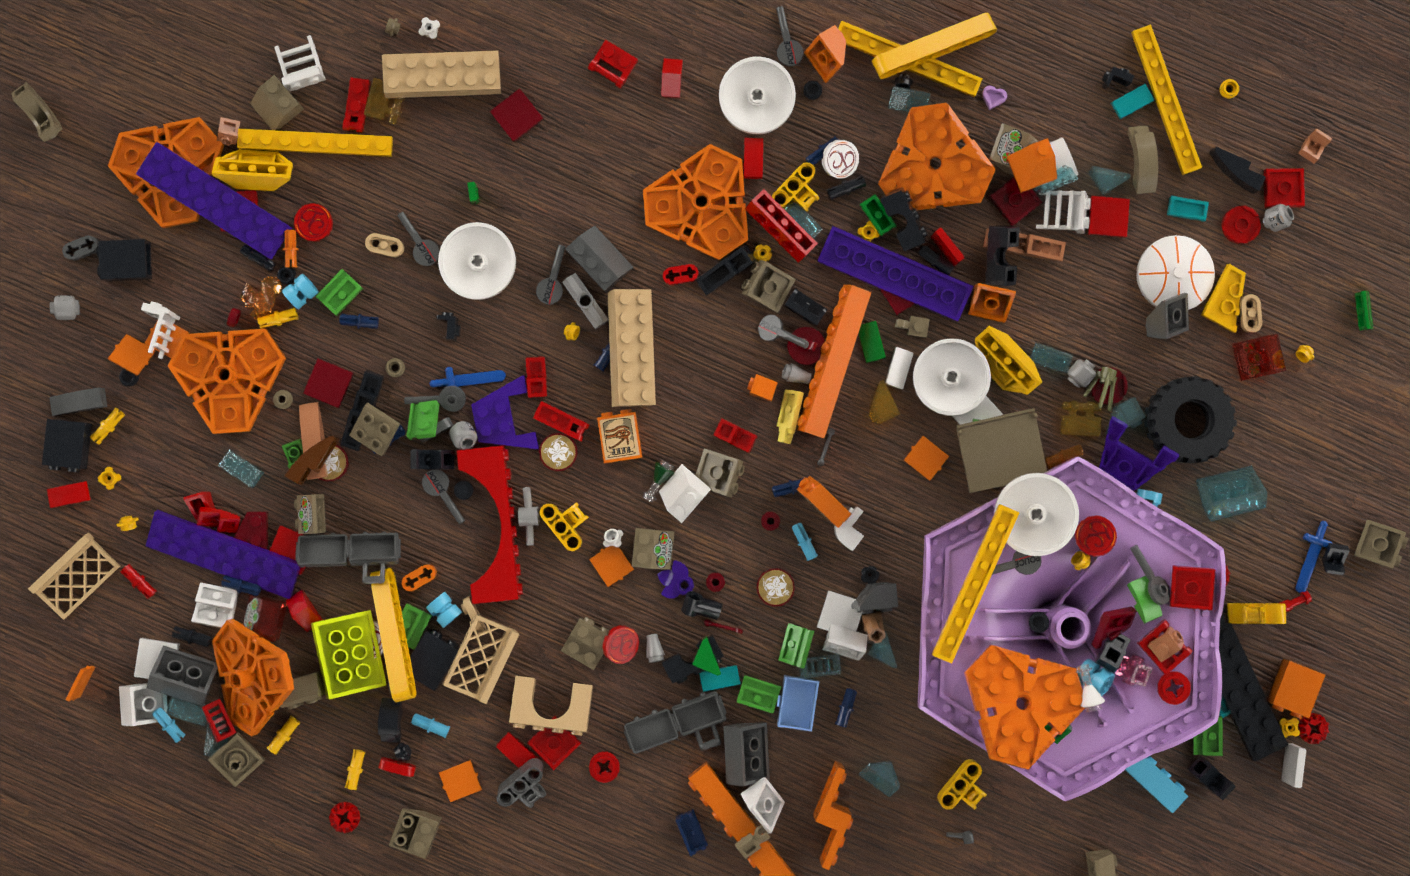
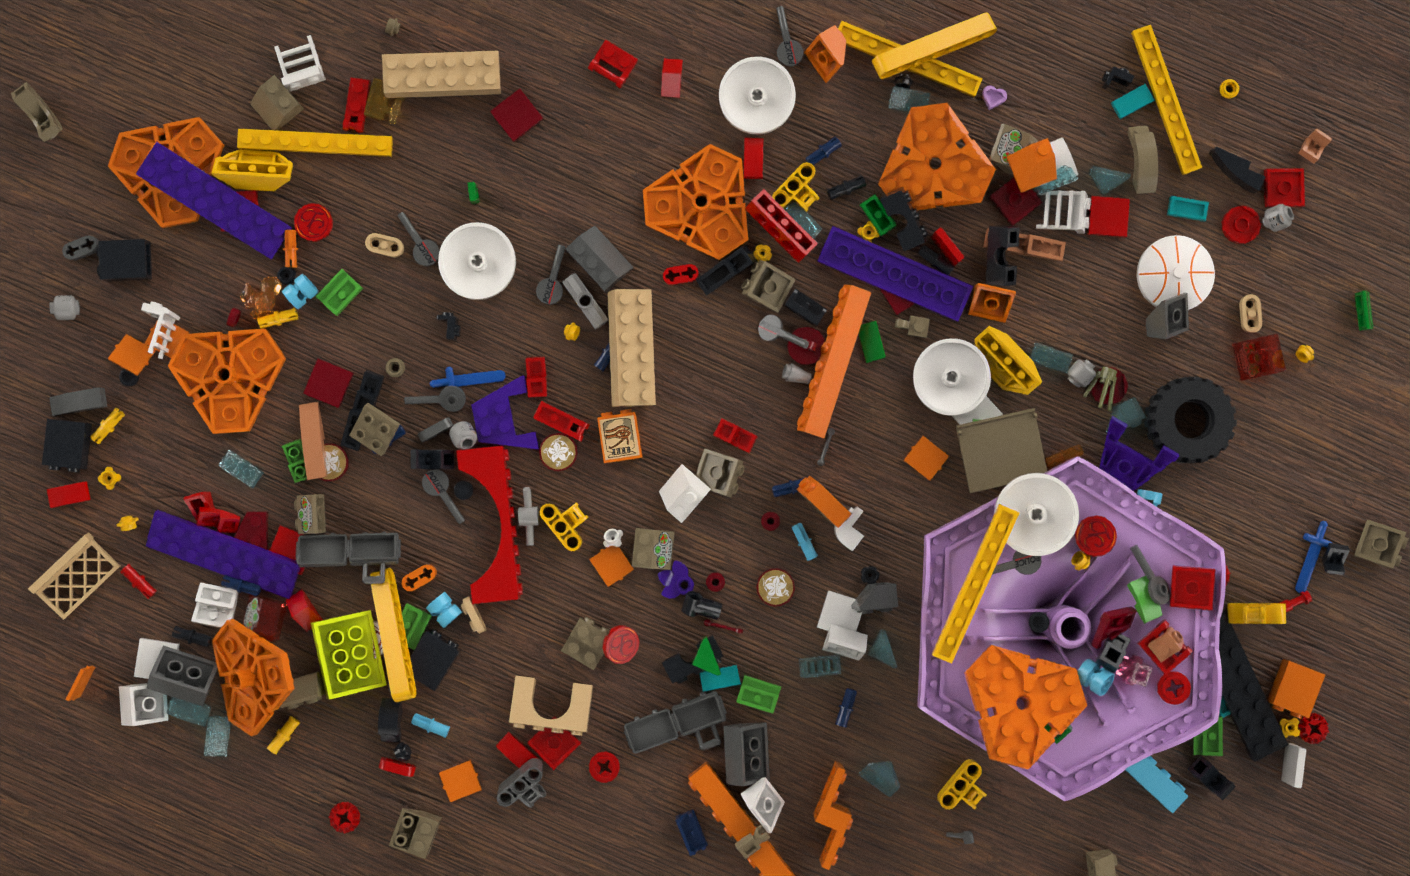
(168, 724): medium azure axle -> none
(228, 131): nougat bracket -> none
(231, 731): red slope -> none
(236, 759): dark tan plate -> none
(258, 258): black axle -> none
(288, 402): dark tan plate -> none
(312, 459): reddish brown slope -> none
(355, 769): yellow pin -> none
(359, 321): dark blue axle -> none
(423, 420): bright green plate -> none
(432, 33): white plate -> none
(495, 666): tan fence -> none
(654, 650): light grey cone -> none
(662, 473): piece -> none
(762, 387): orange slope -> none
(789, 415): light yellow hinge -> none
(796, 645): bright green plate -> none
(797, 703): light blue container -> none
(812, 90): black plate -> none
(840, 159): white tile -> none
(874, 626): medium nougat piece -> none
(882, 405): clear yellow slope -> none
(899, 368): white slope -> none
(1080, 425): clear yellow plate -> none
(1090, 697): piece -> none
(1225, 299): yellow wing -> none
(1231, 493): clear light blue slope -> none

